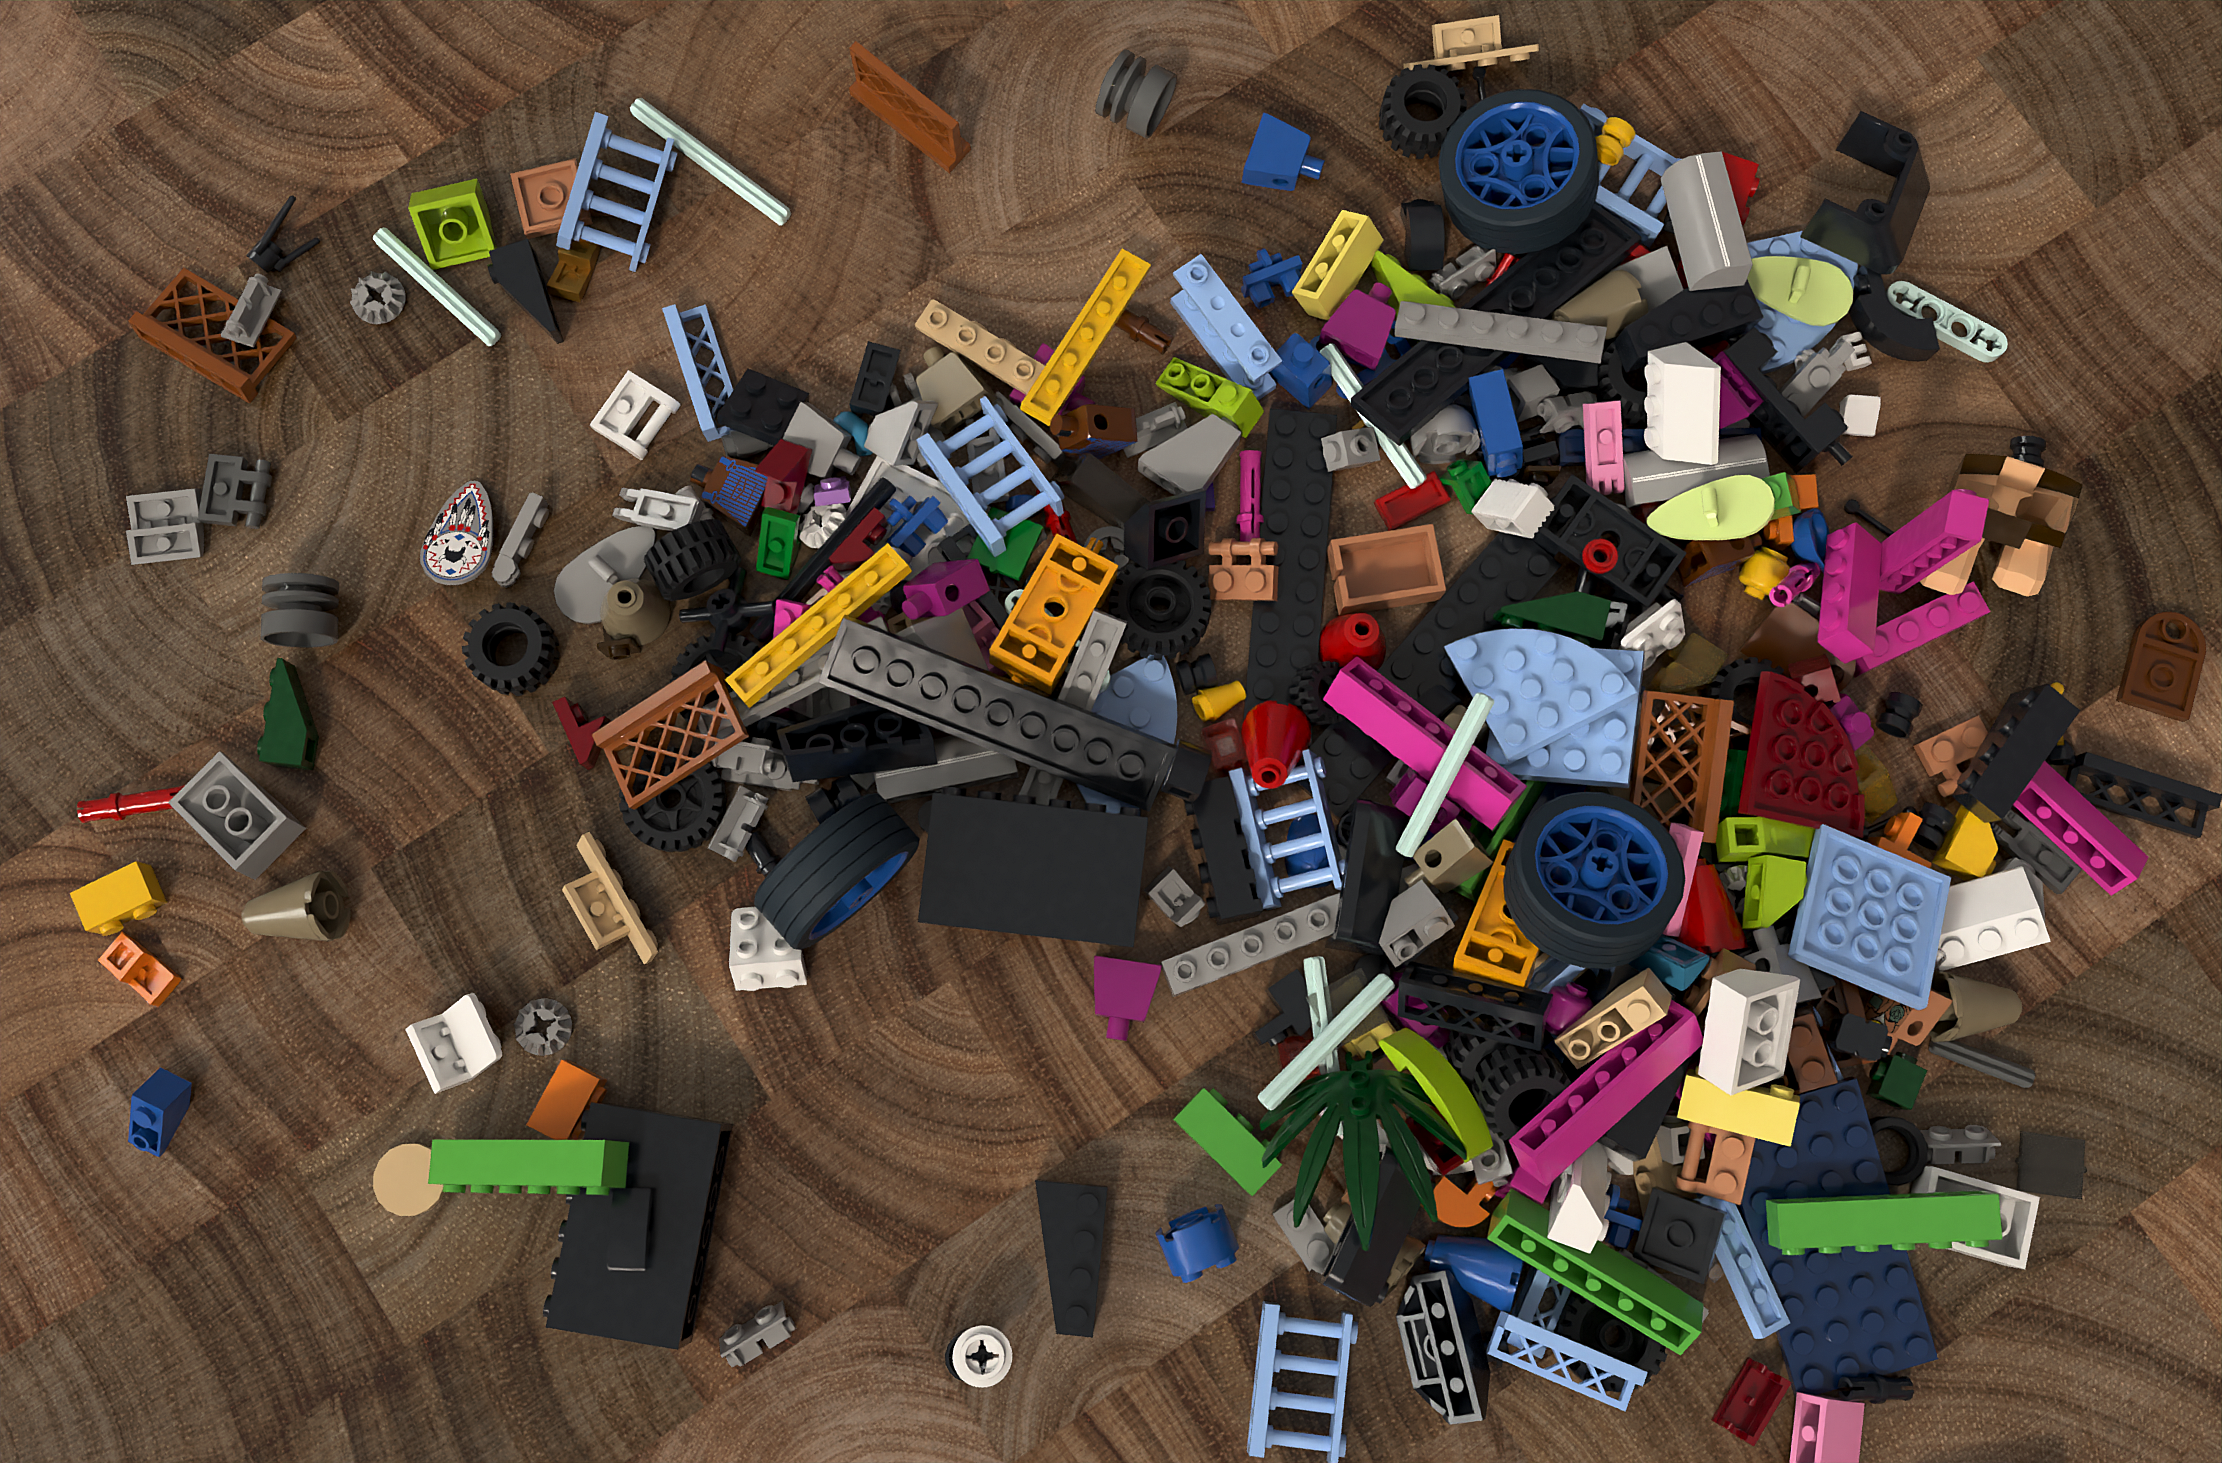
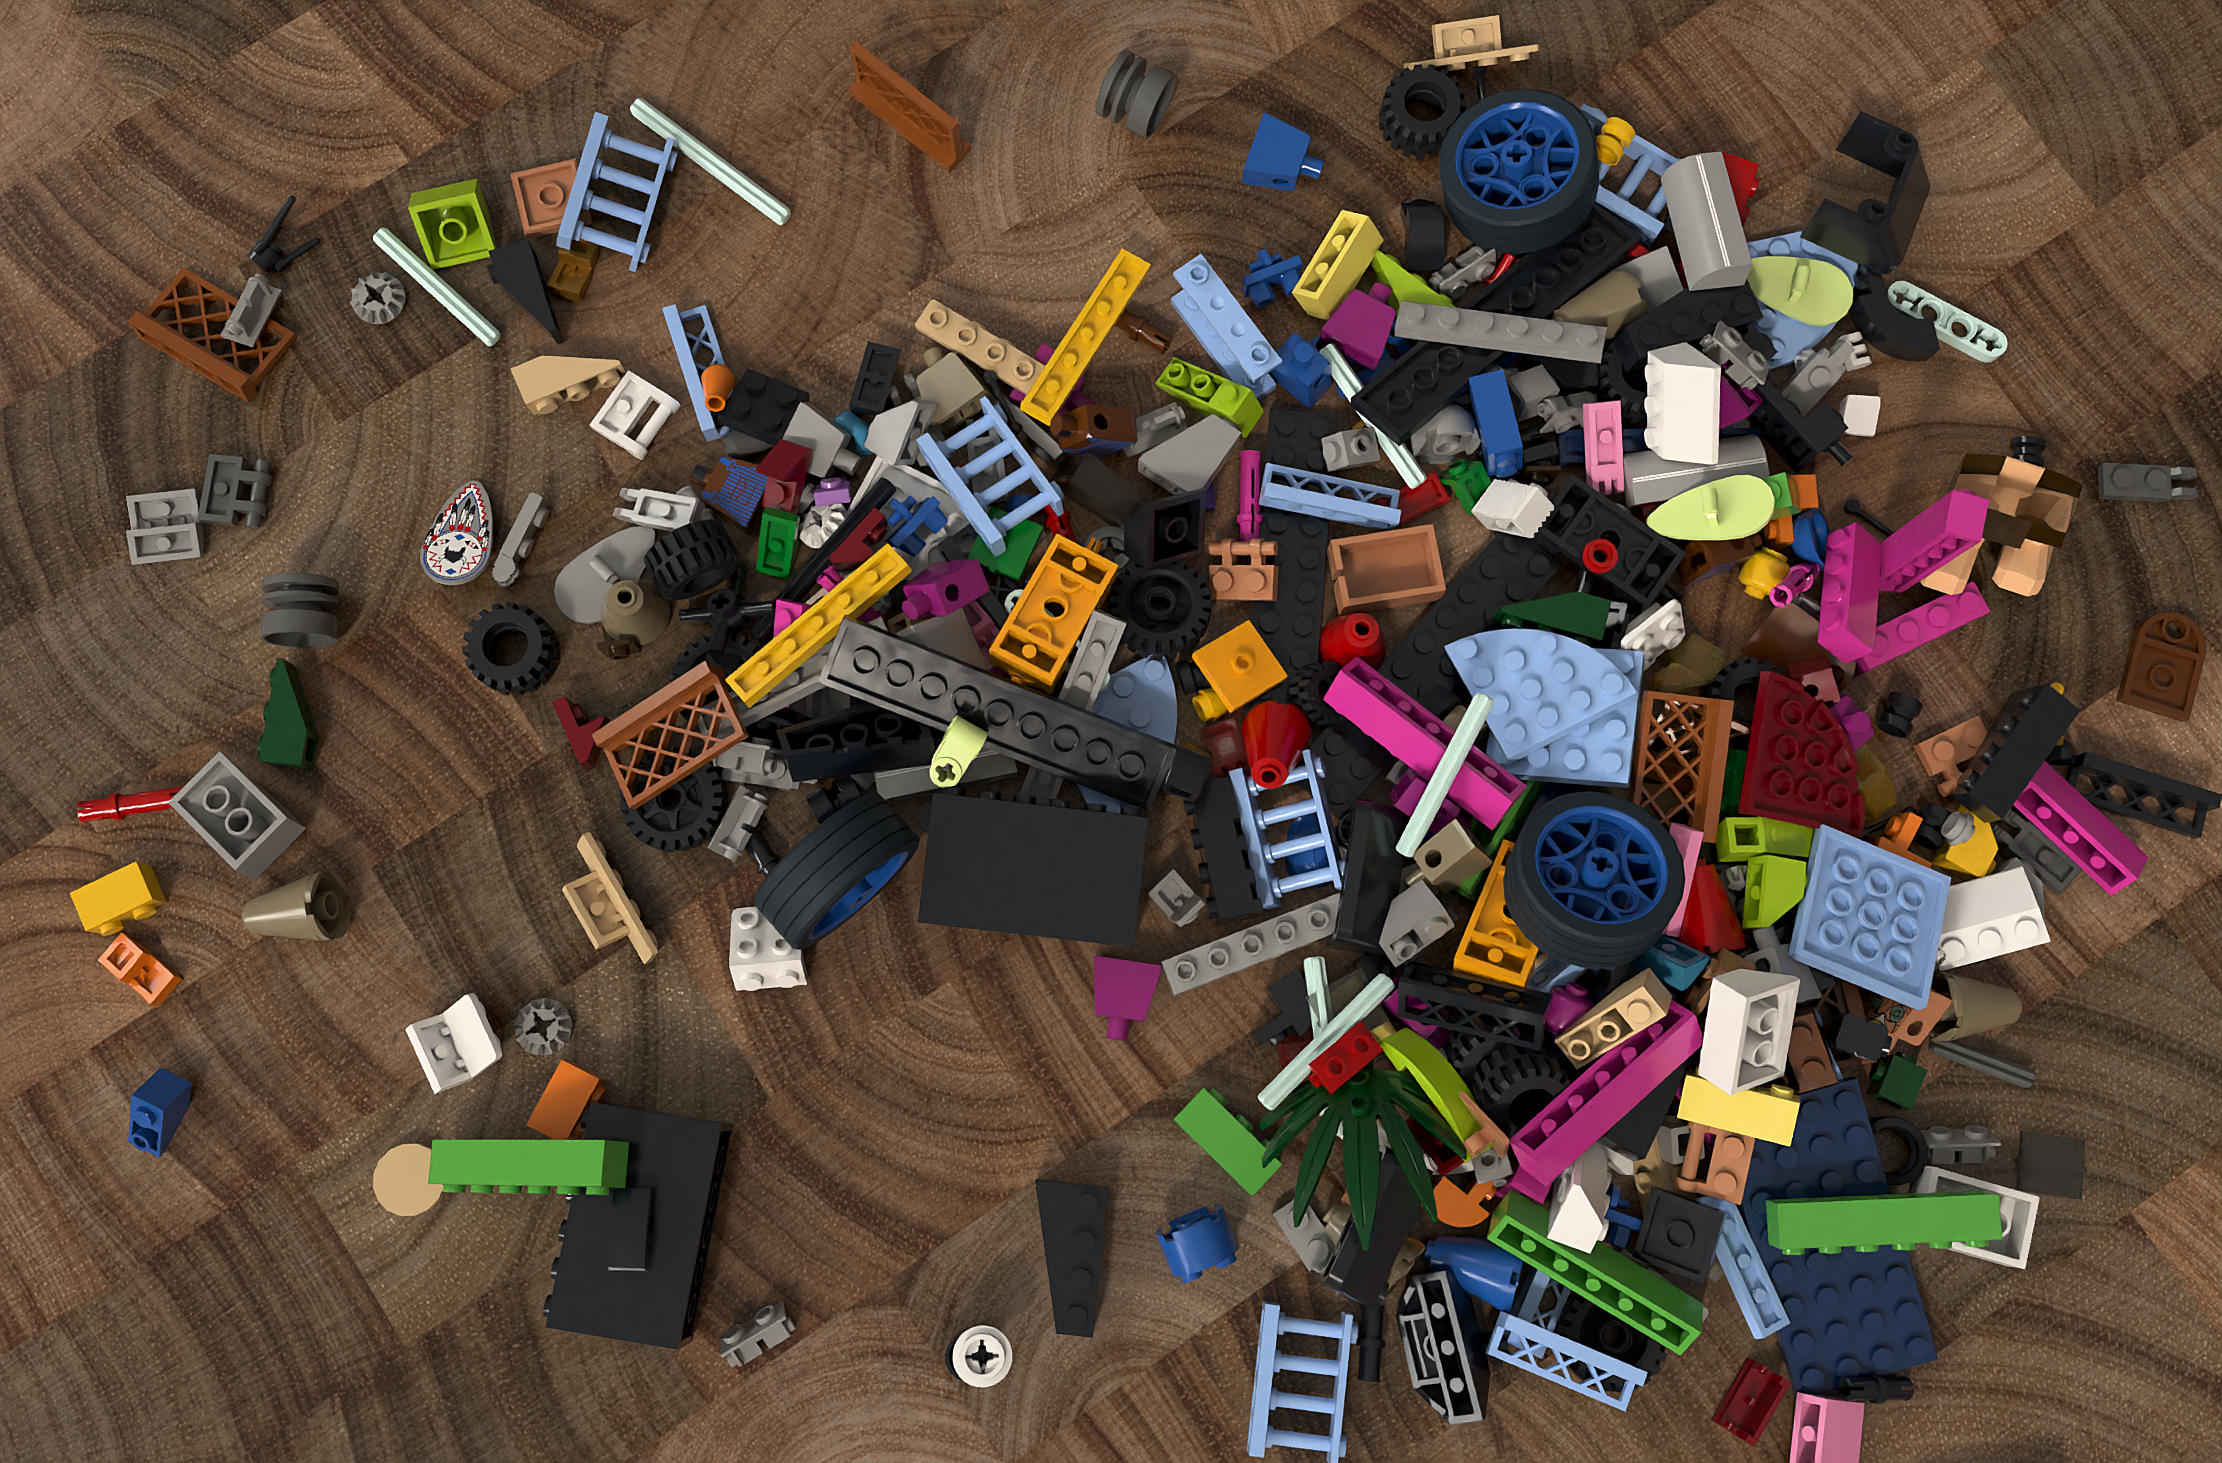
(557, 379): none -> tan slope
(717, 386): none -> orange cone
(958, 748): none -> yellowish green piece
(990, 377): none -> black hinge
(1239, 666): none -> light orange plate
(1327, 504): none -> light blue fence
(1344, 1058): none -> red hinge
(1370, 1343): none -> black pin
(1487, 1135): none -> nougat piece
(1726, 344): none -> light grey hinge
(1958, 828): none -> light grey plate
(2144, 482): none -> dark grey hinge

